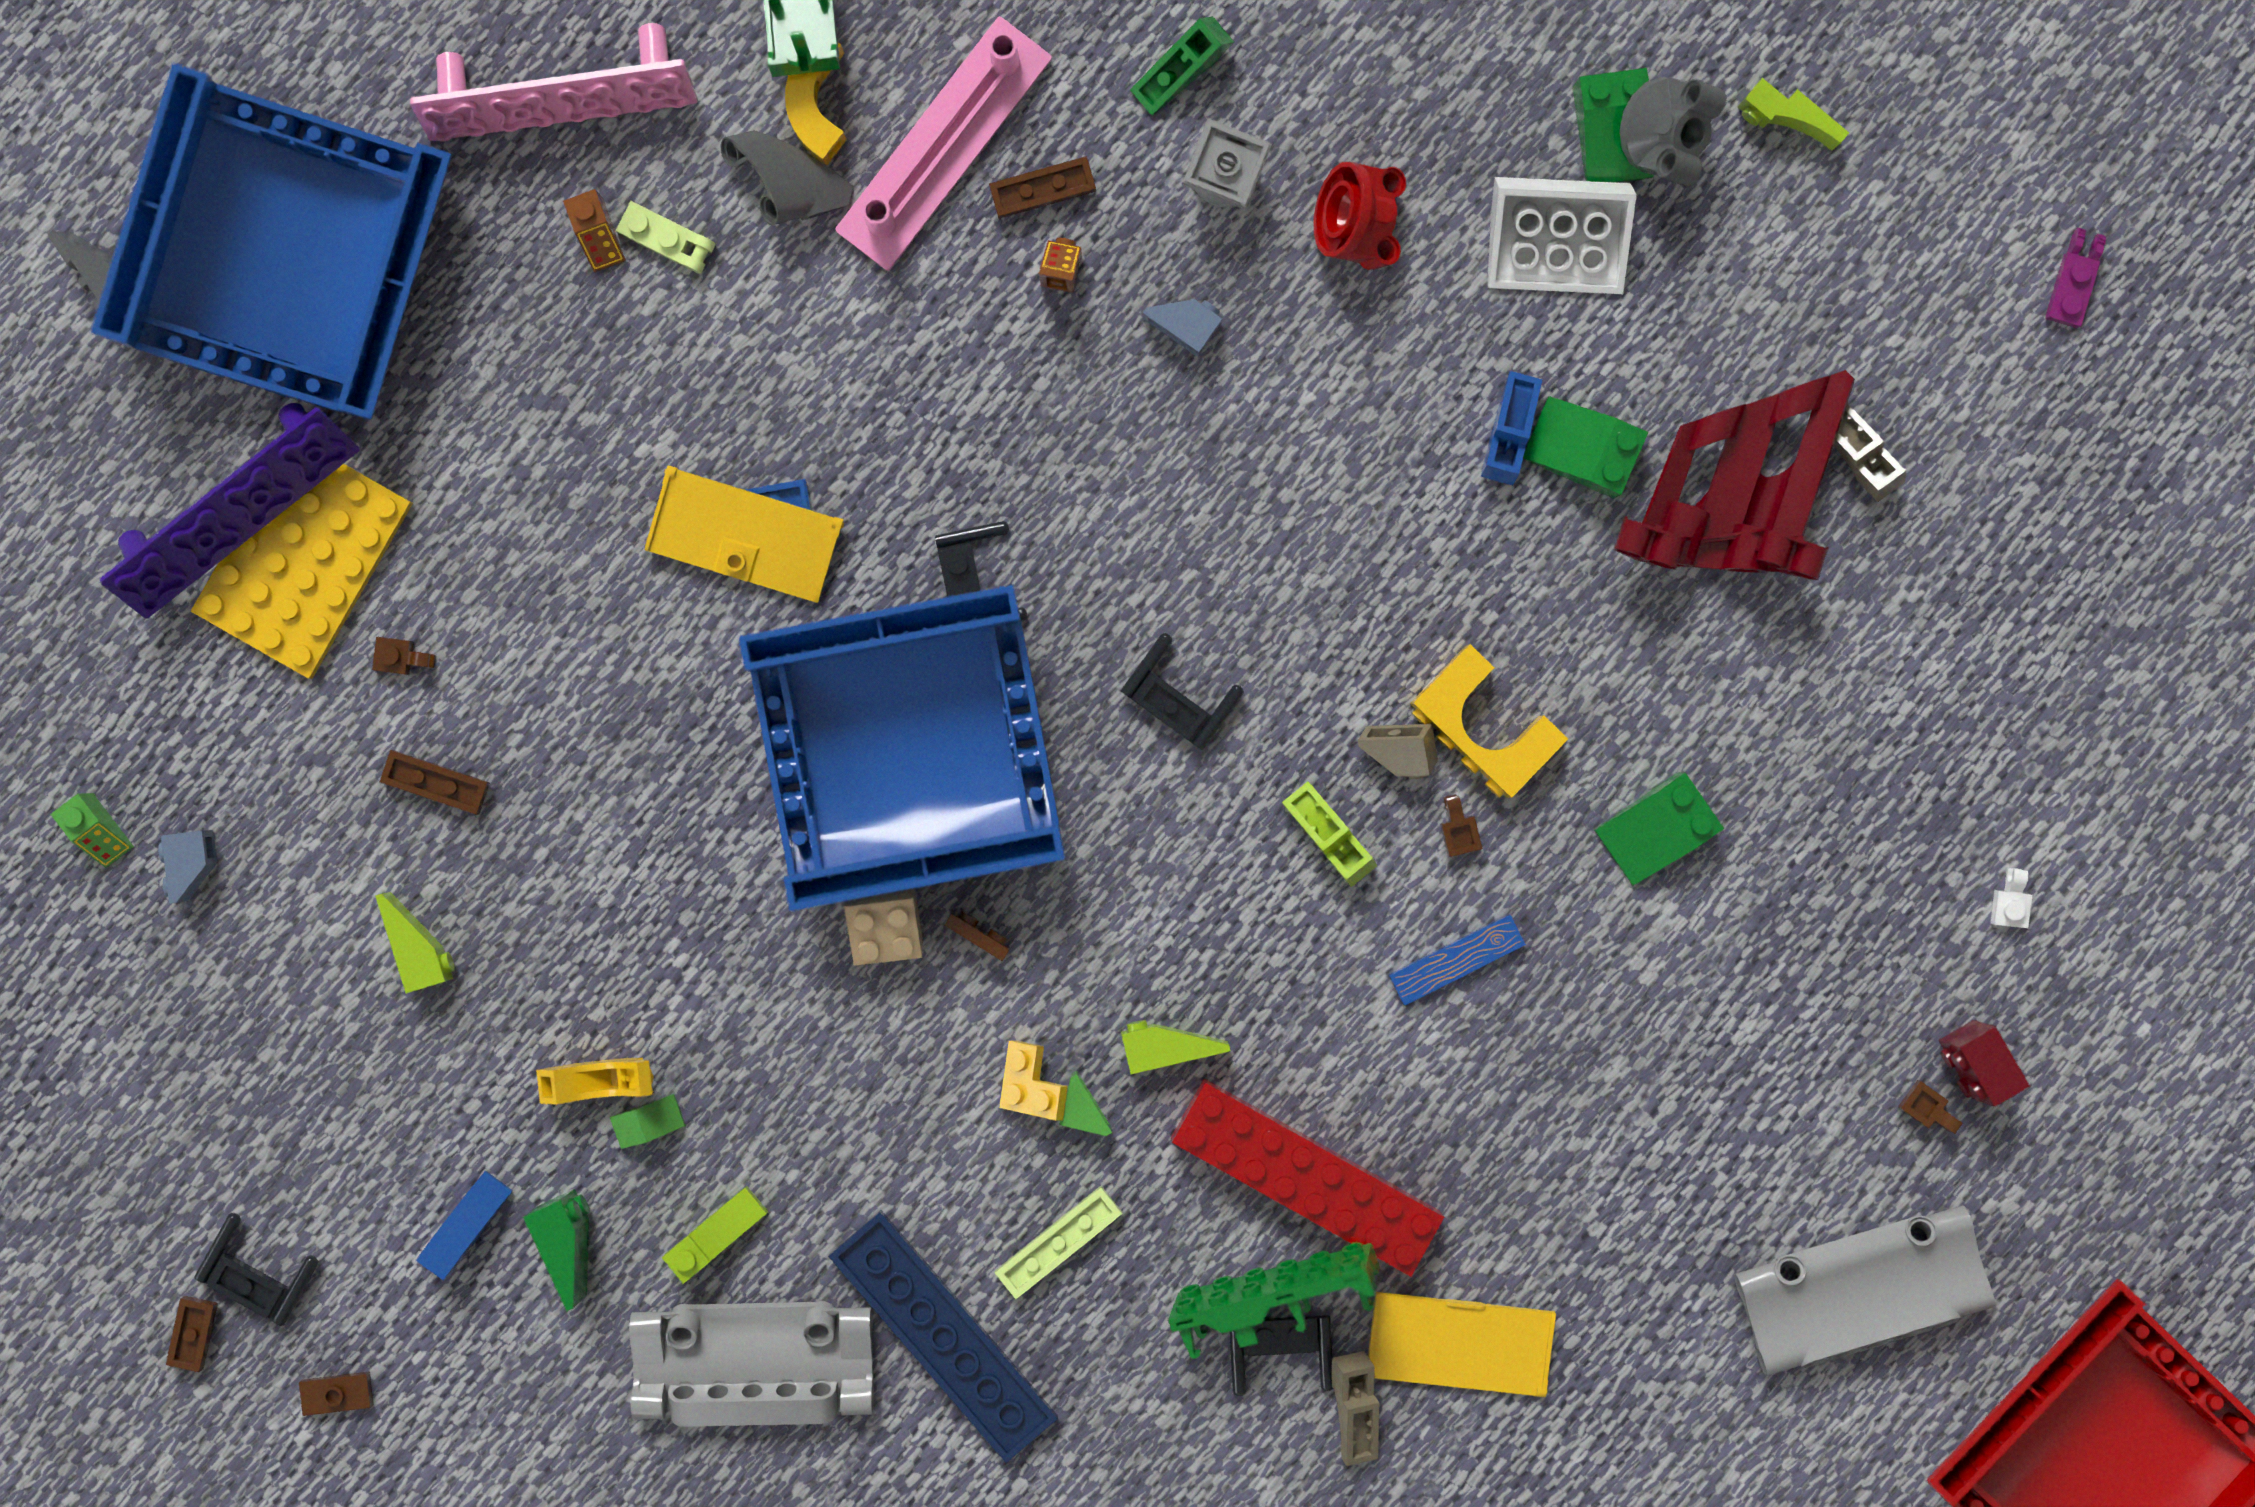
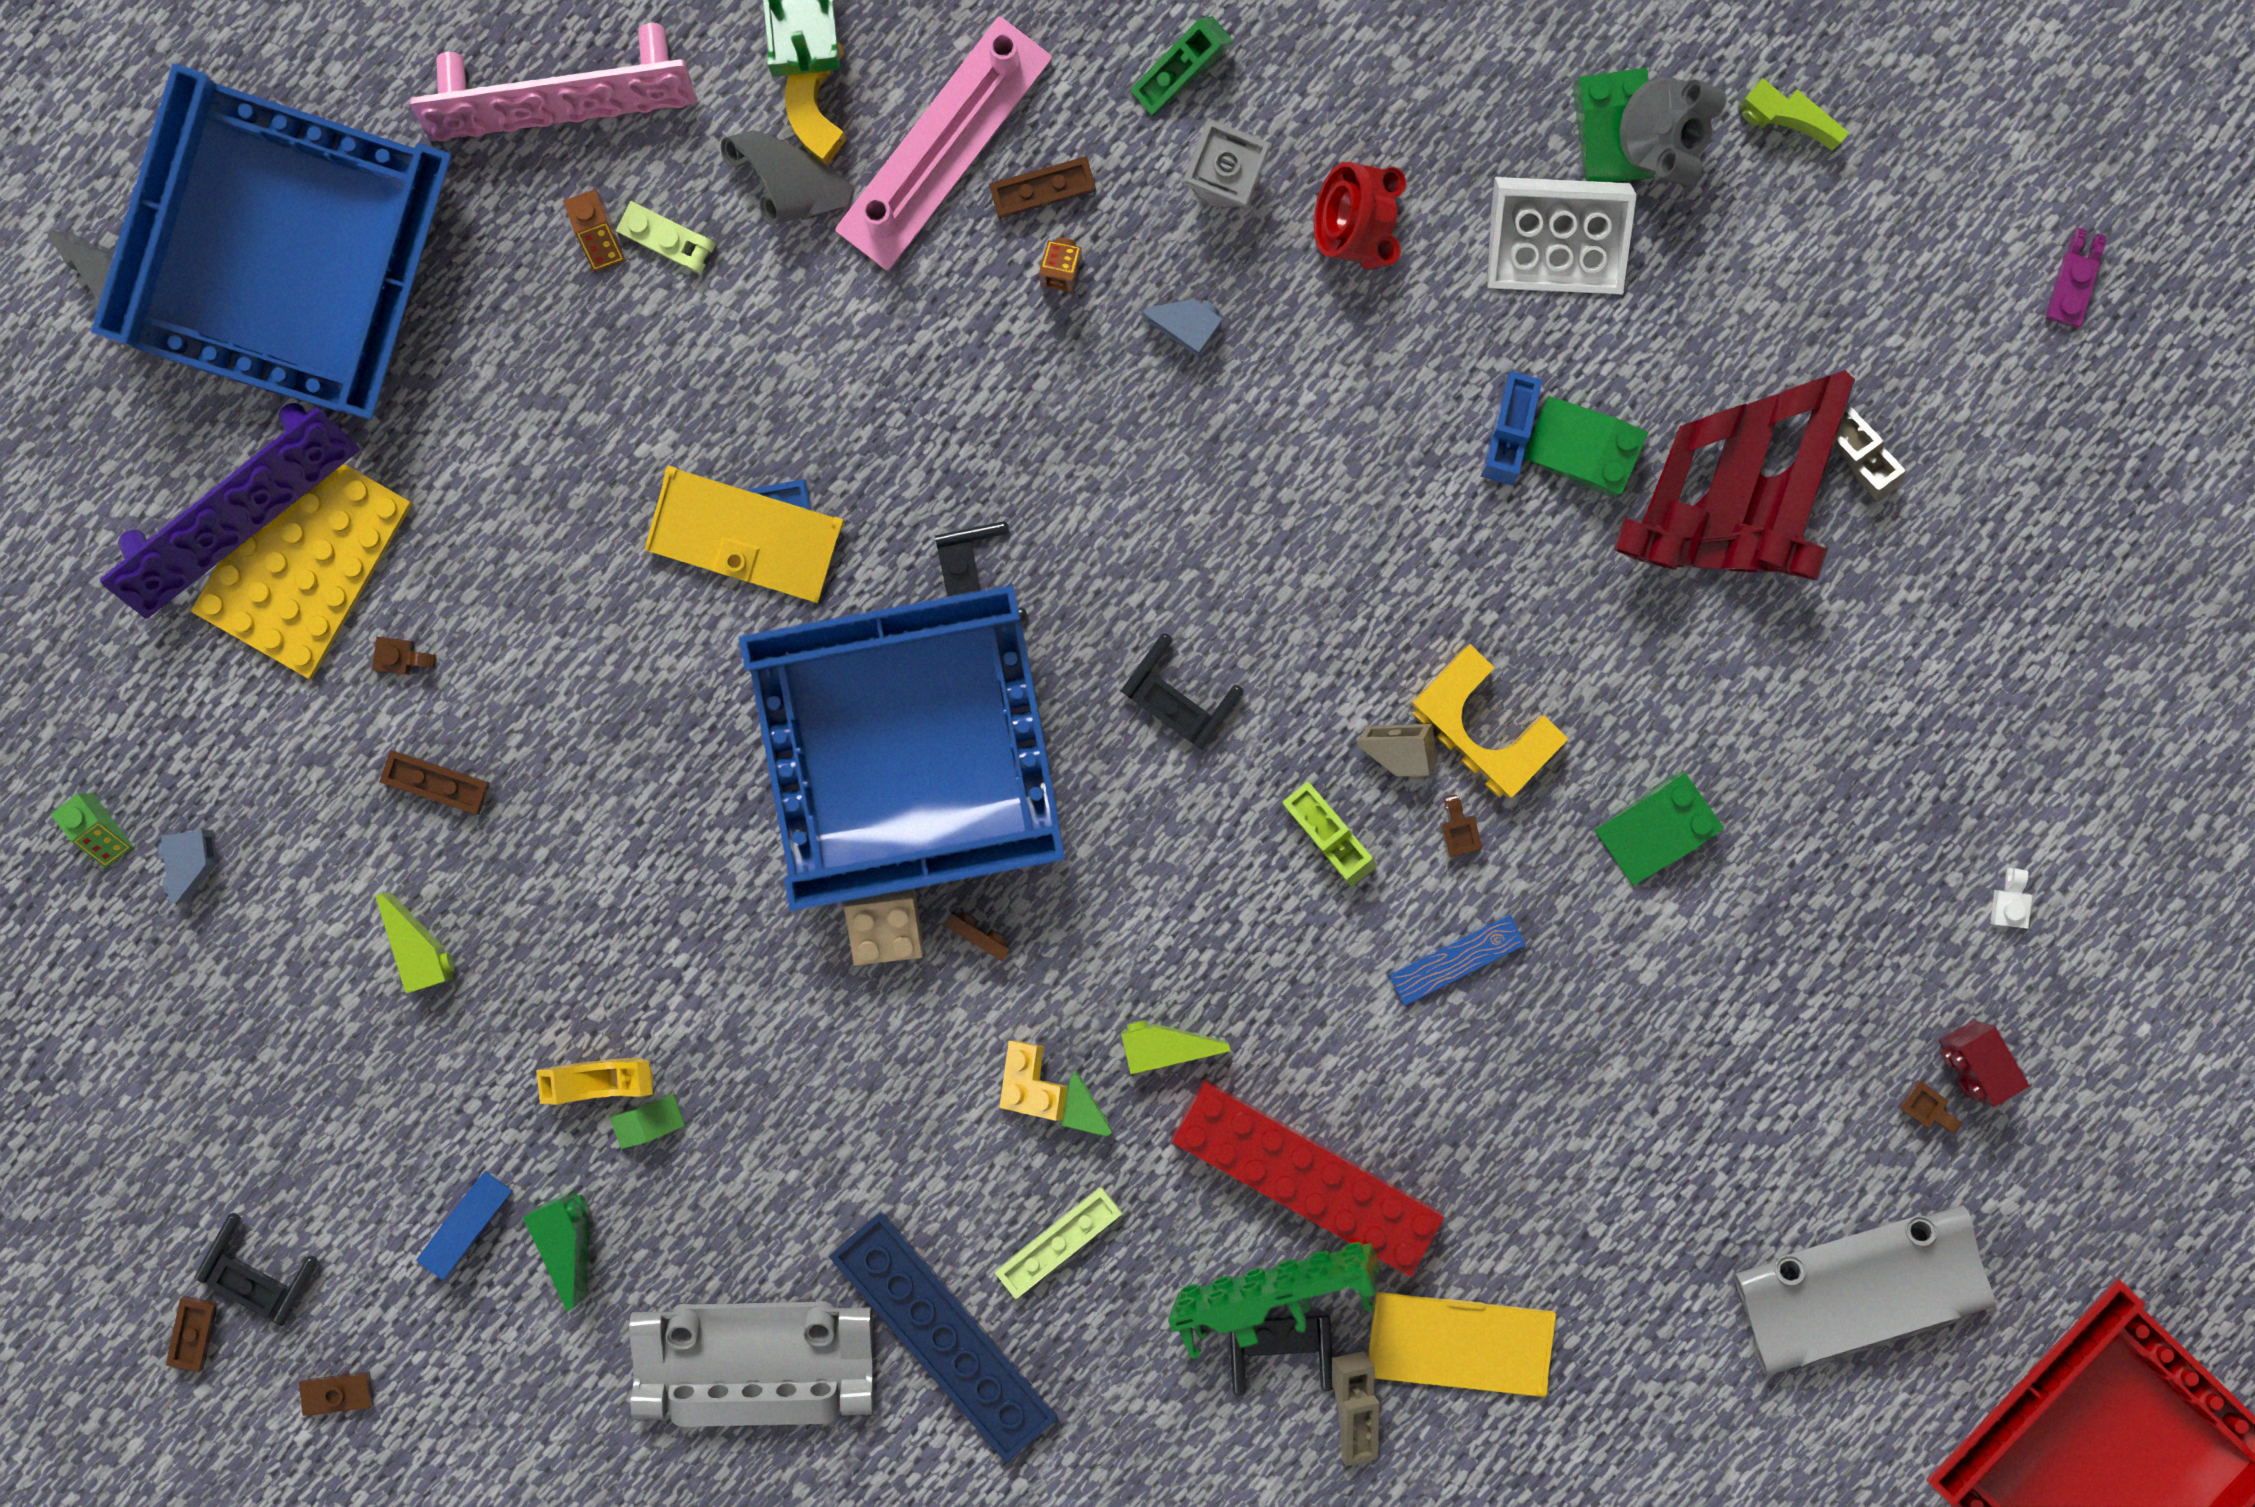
(714, 1234): lime slope -> none

